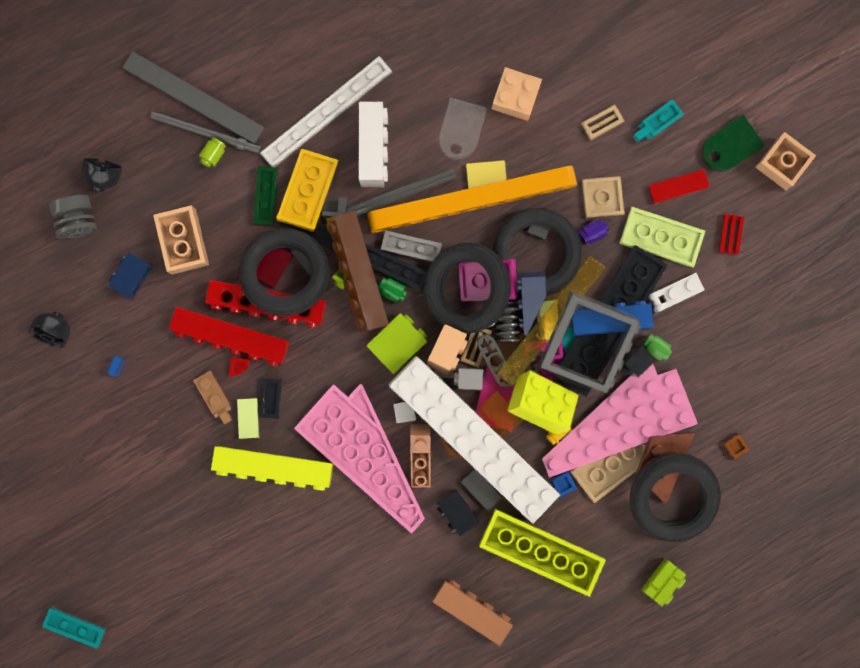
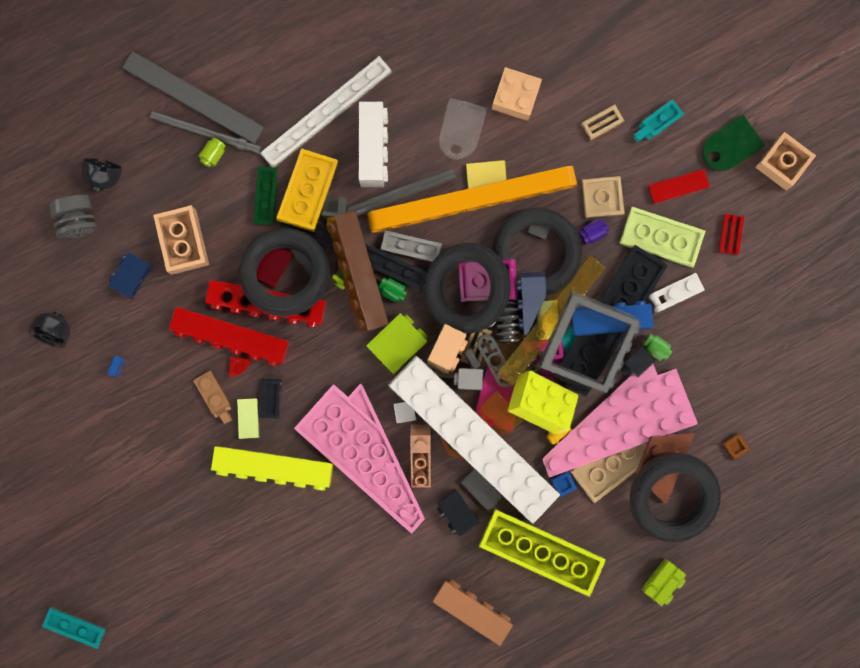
(472, 359): none -> dark grey tile

